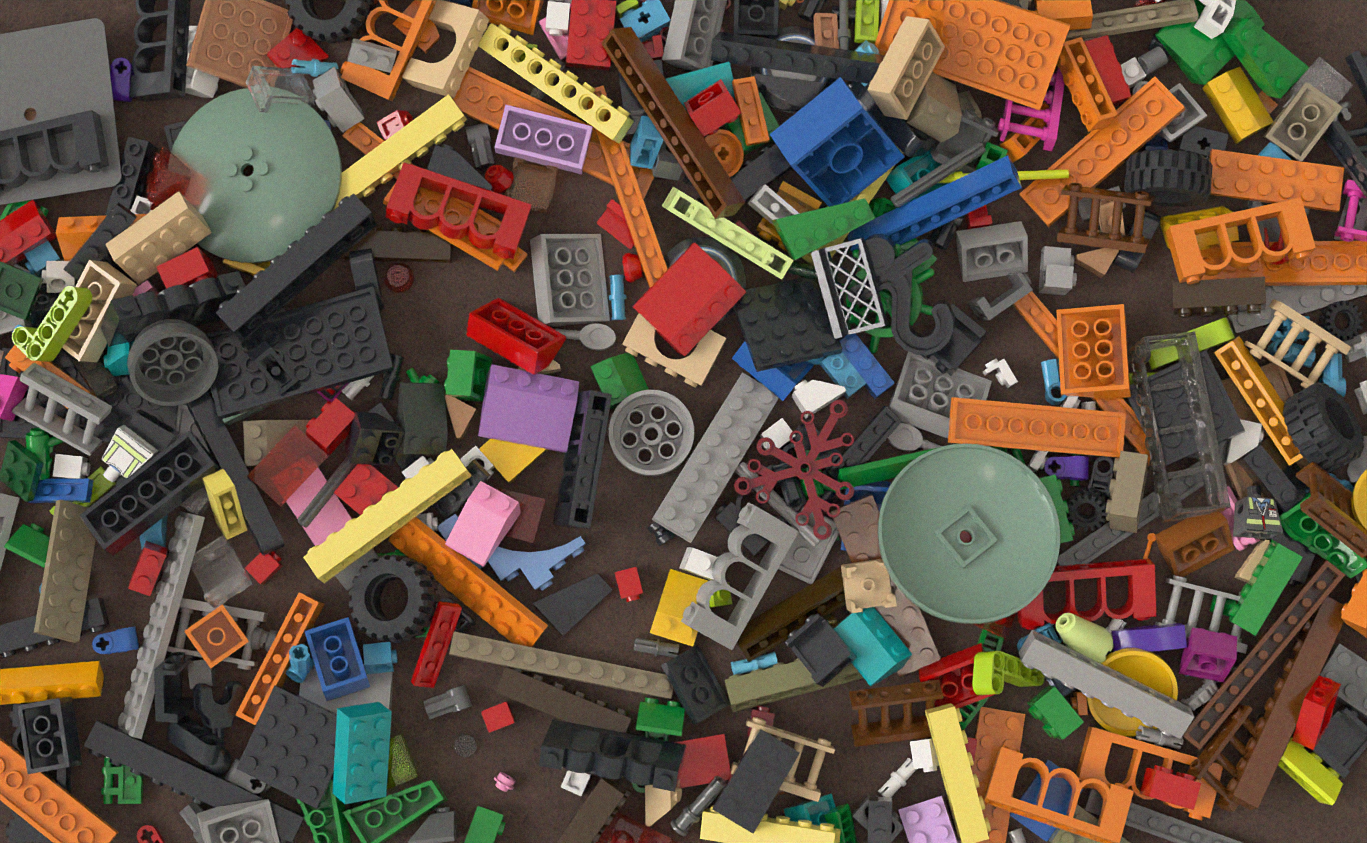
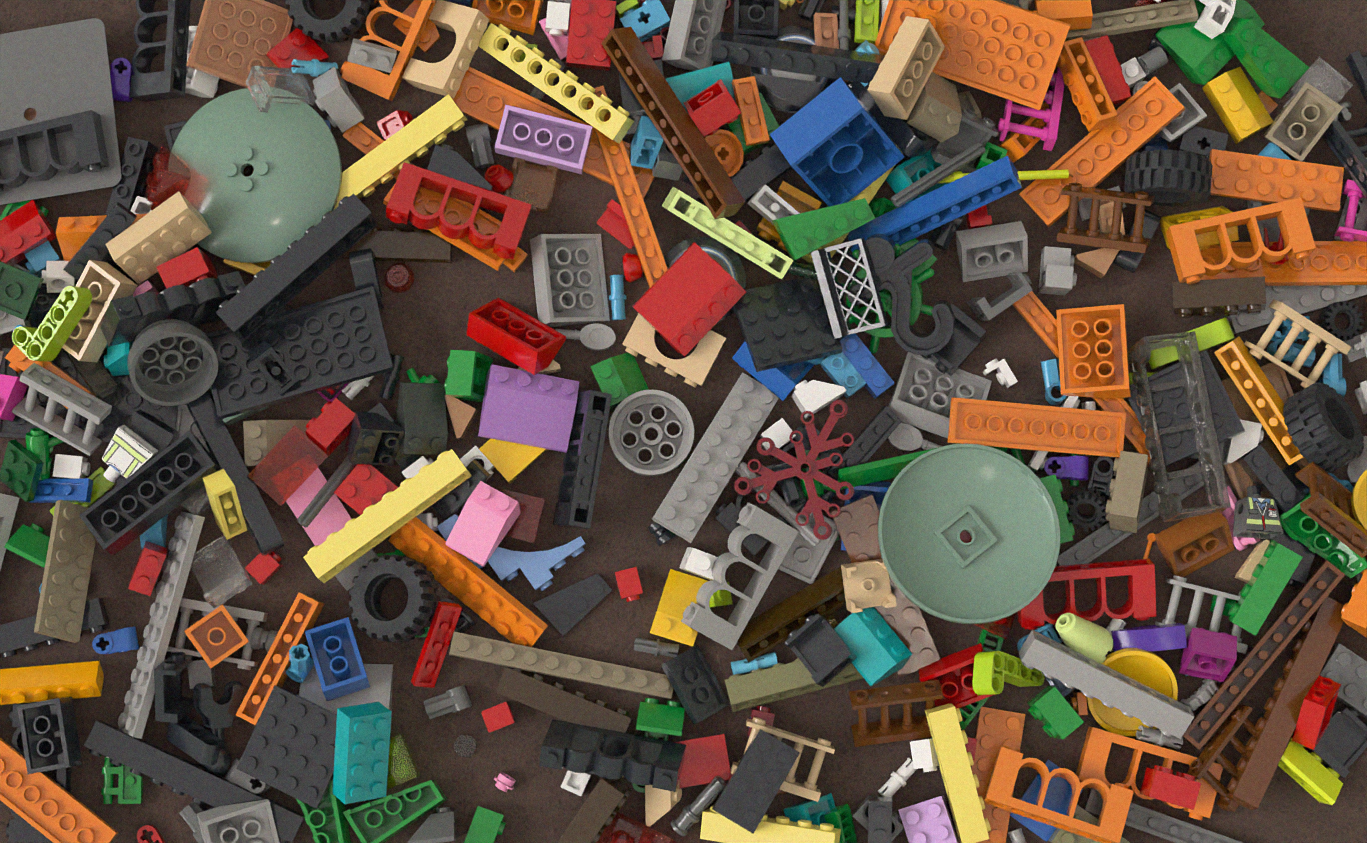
(379, 658): dark azure brick -> none

